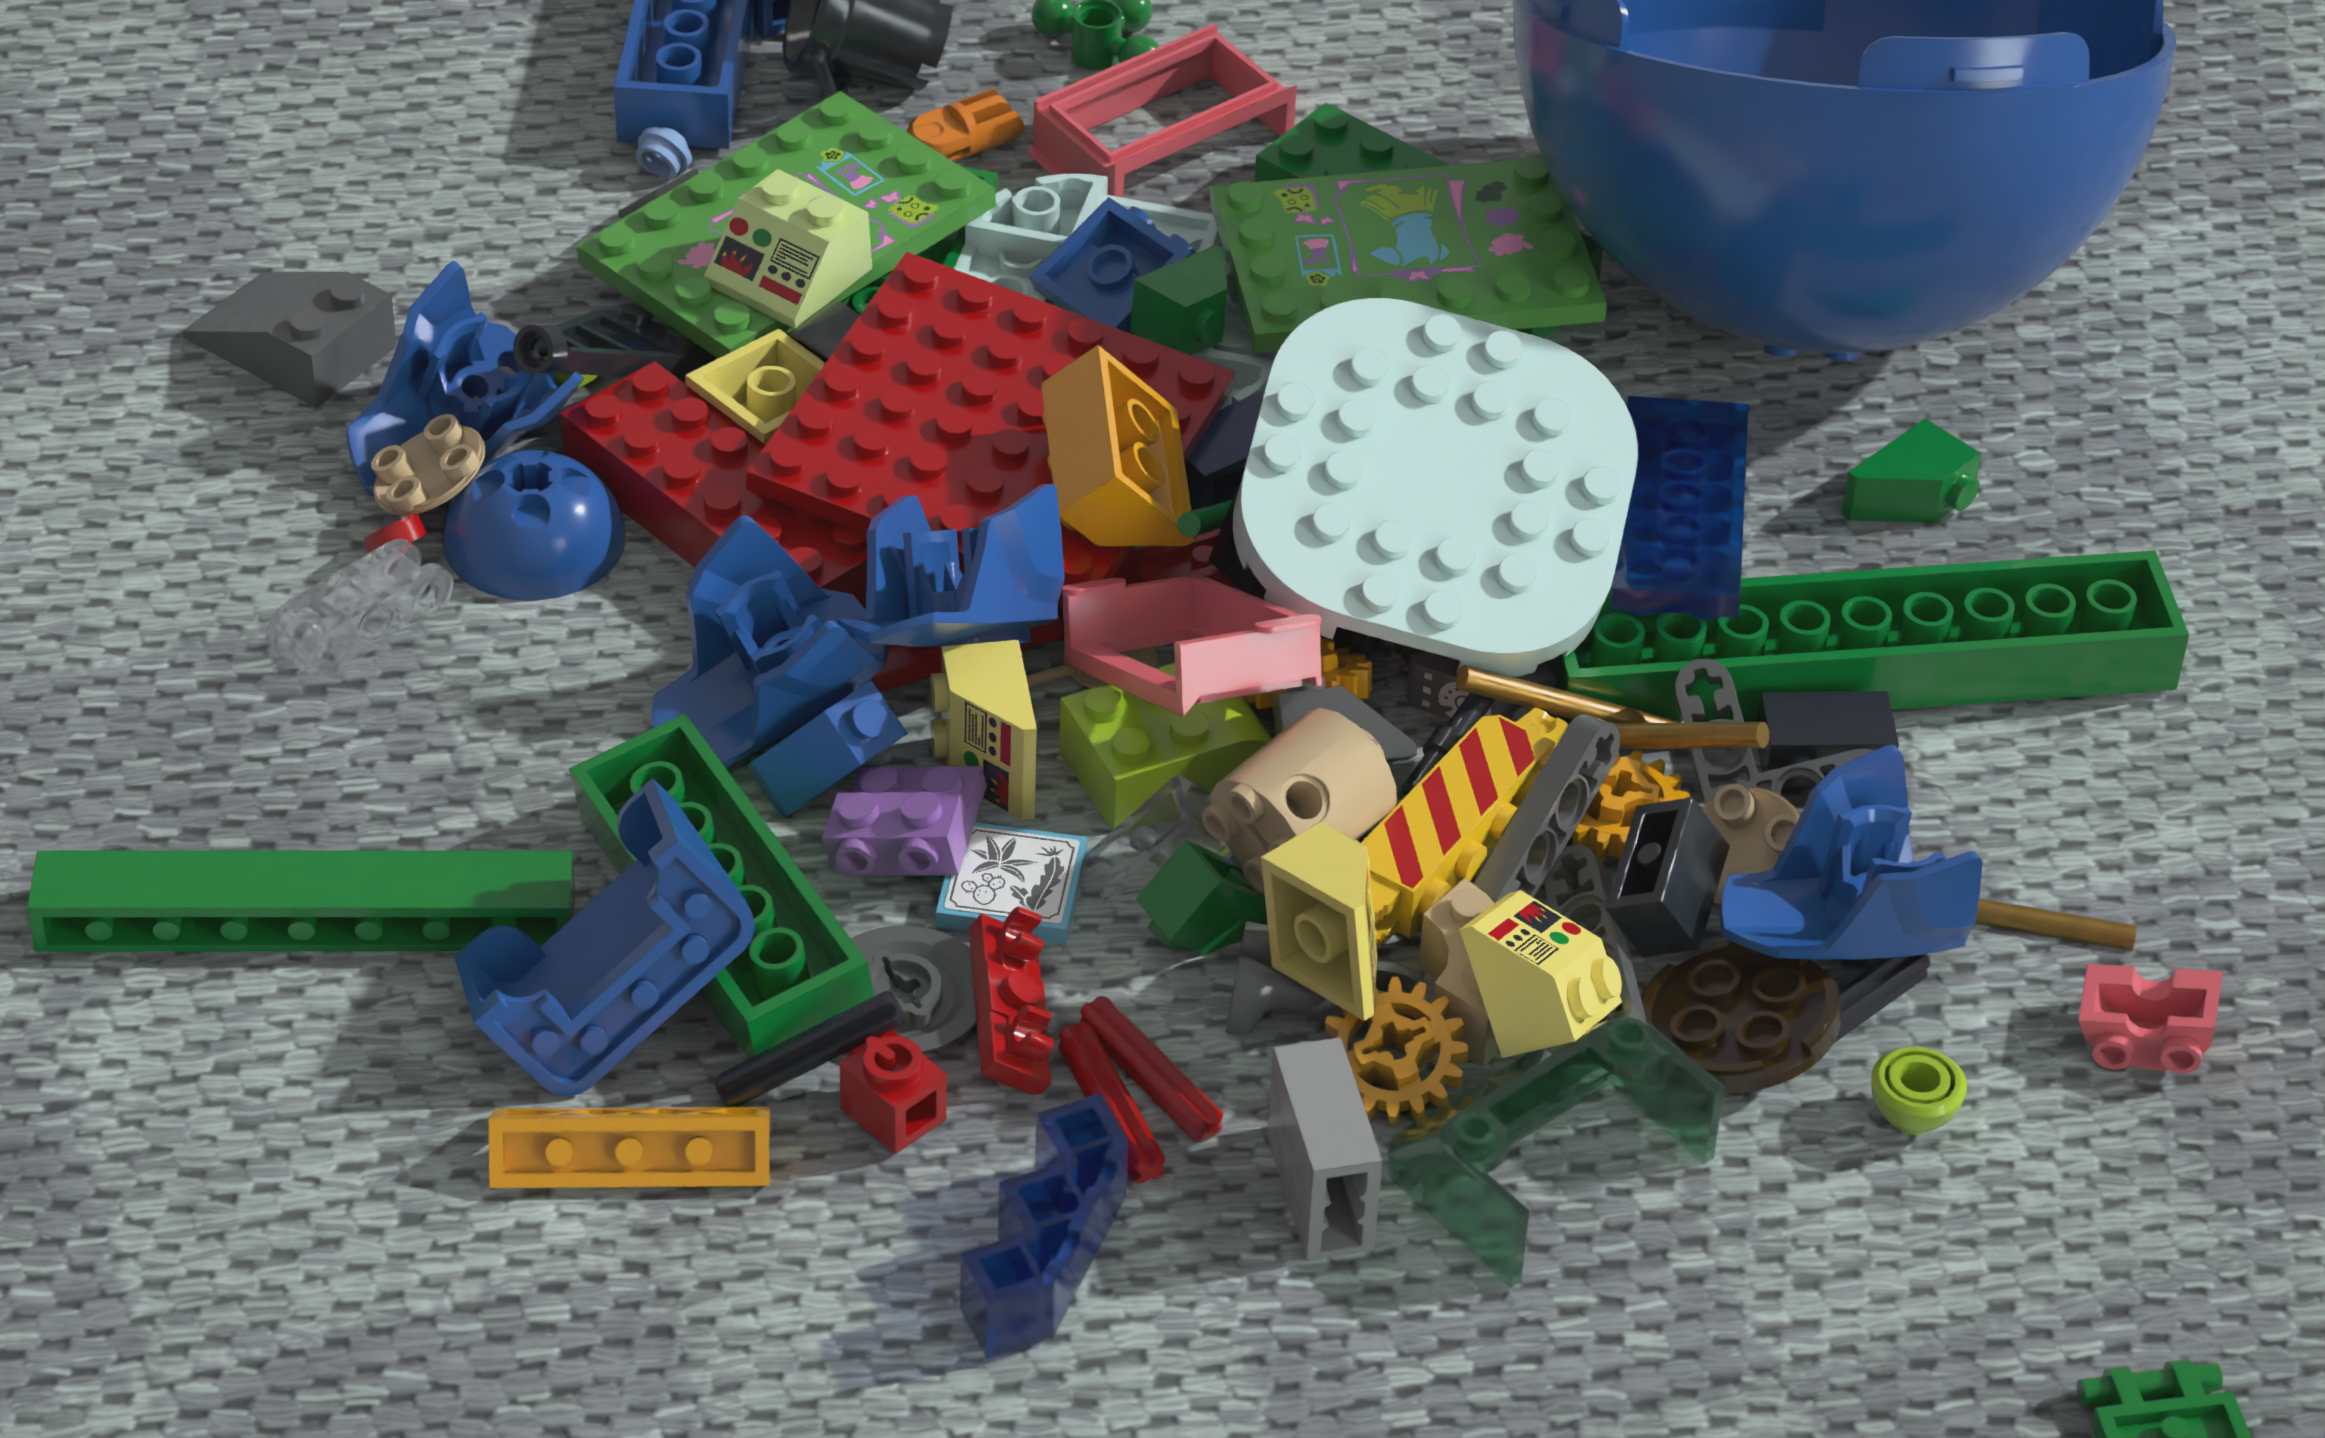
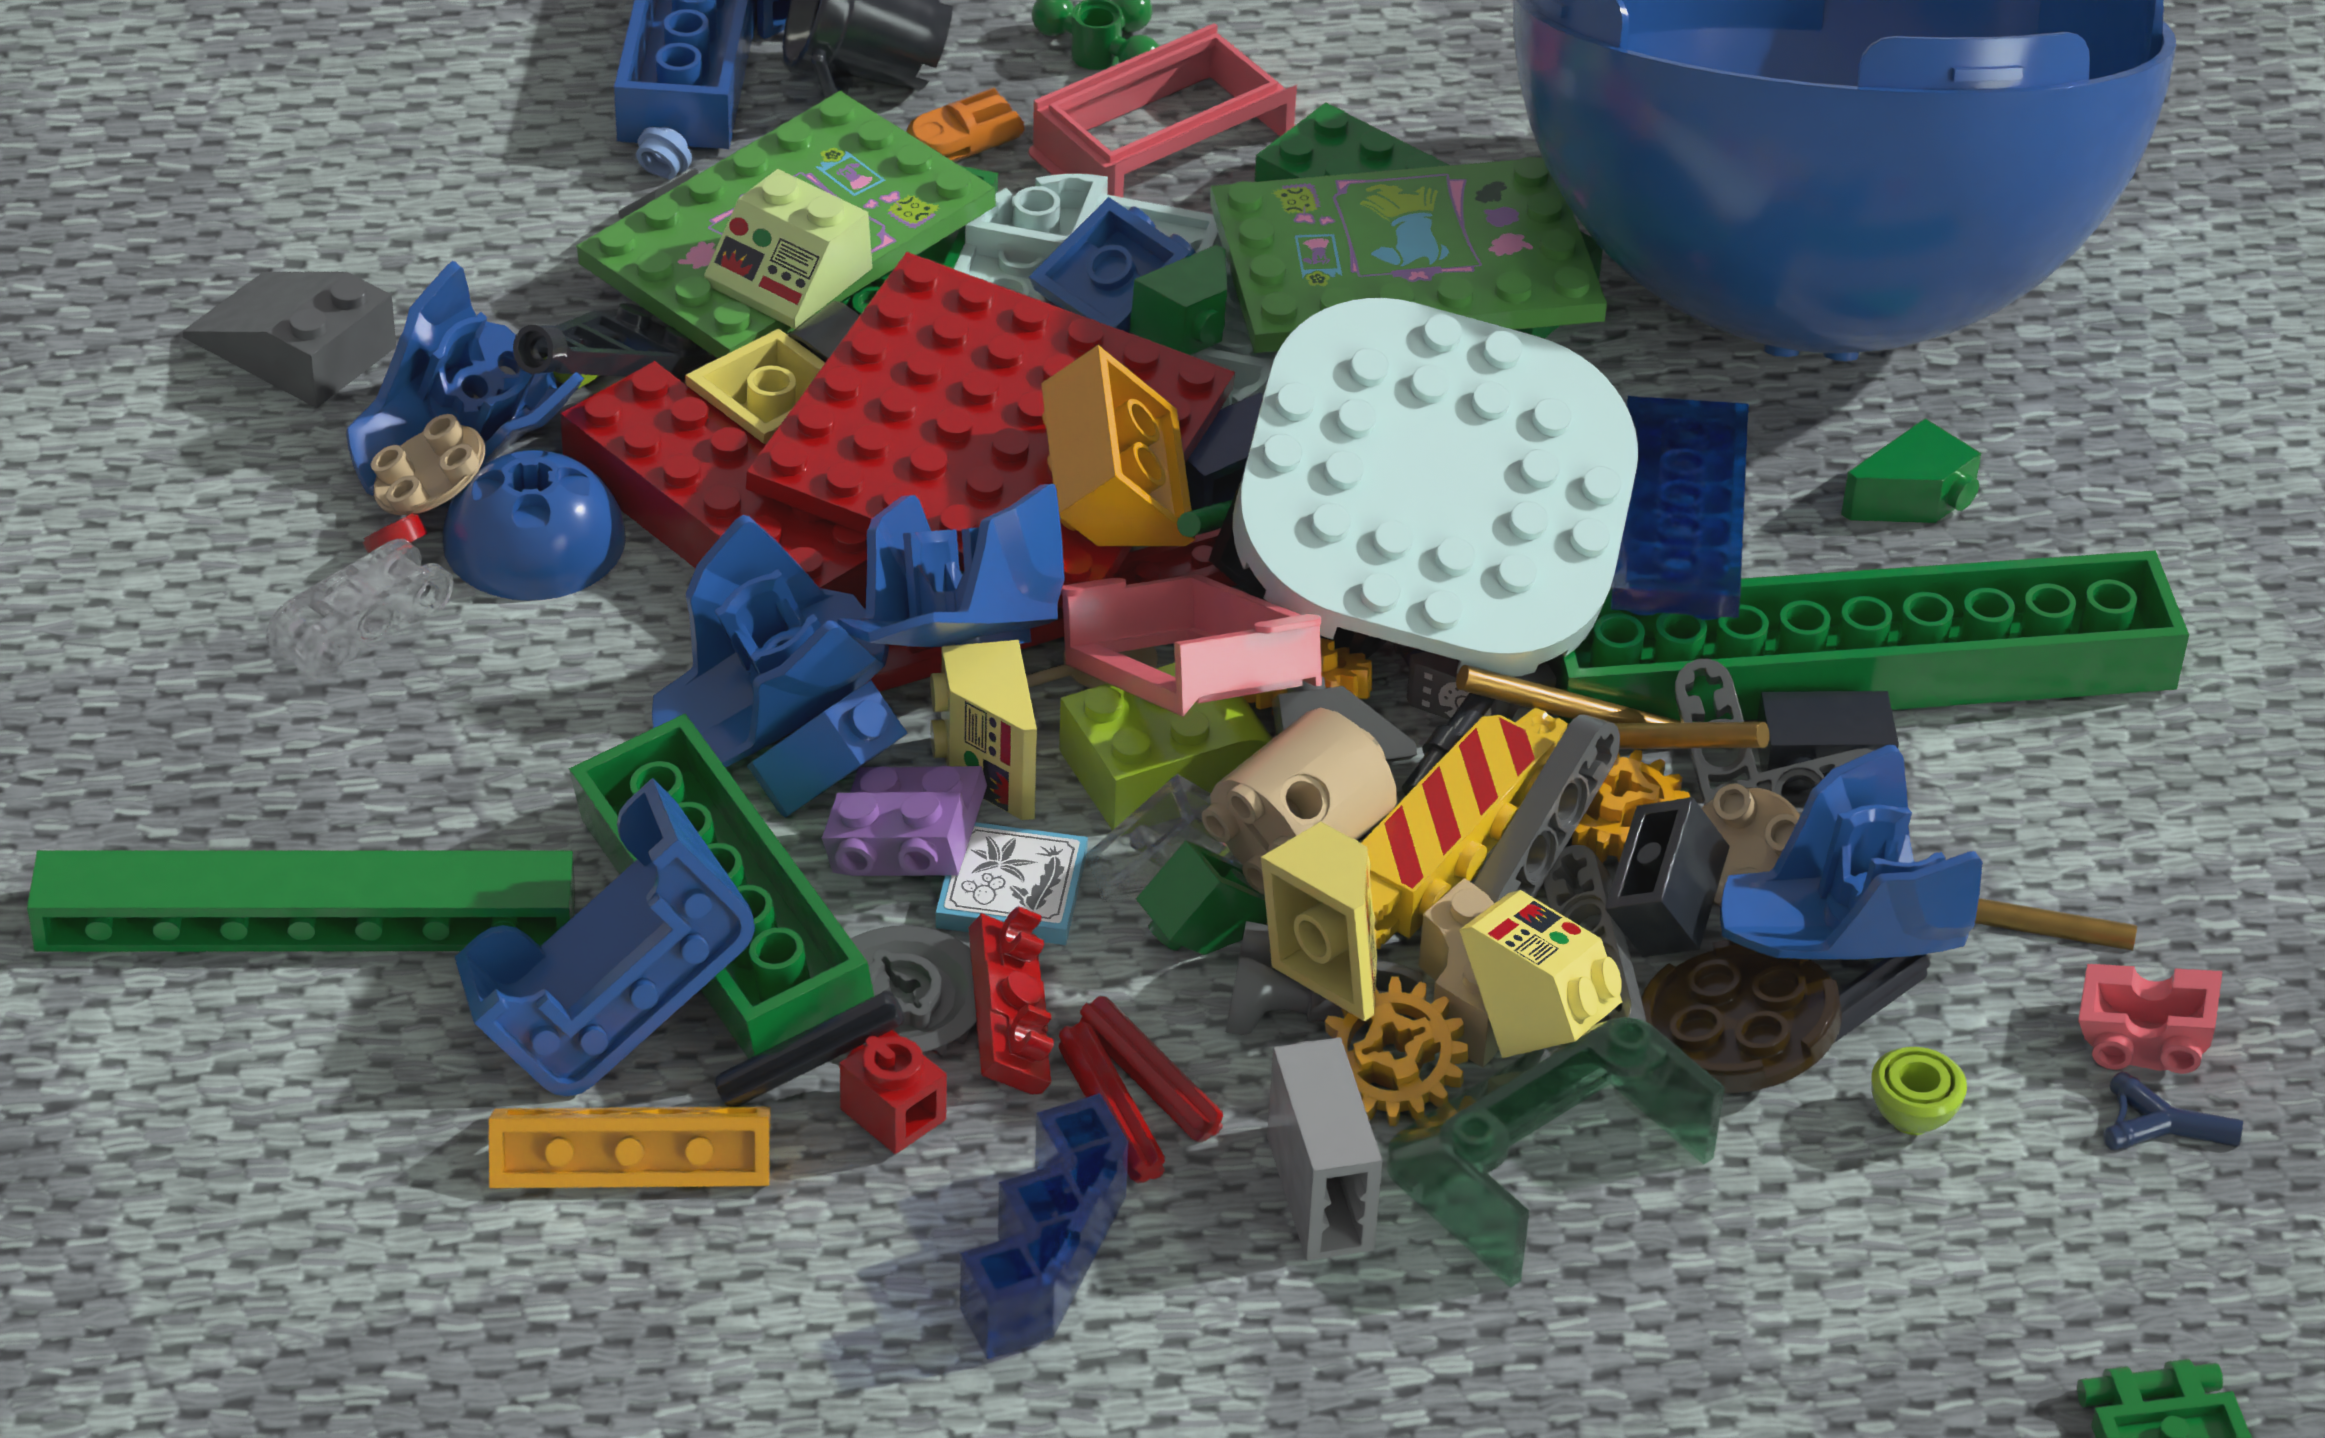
(2162, 1119): none -> dark blue piece

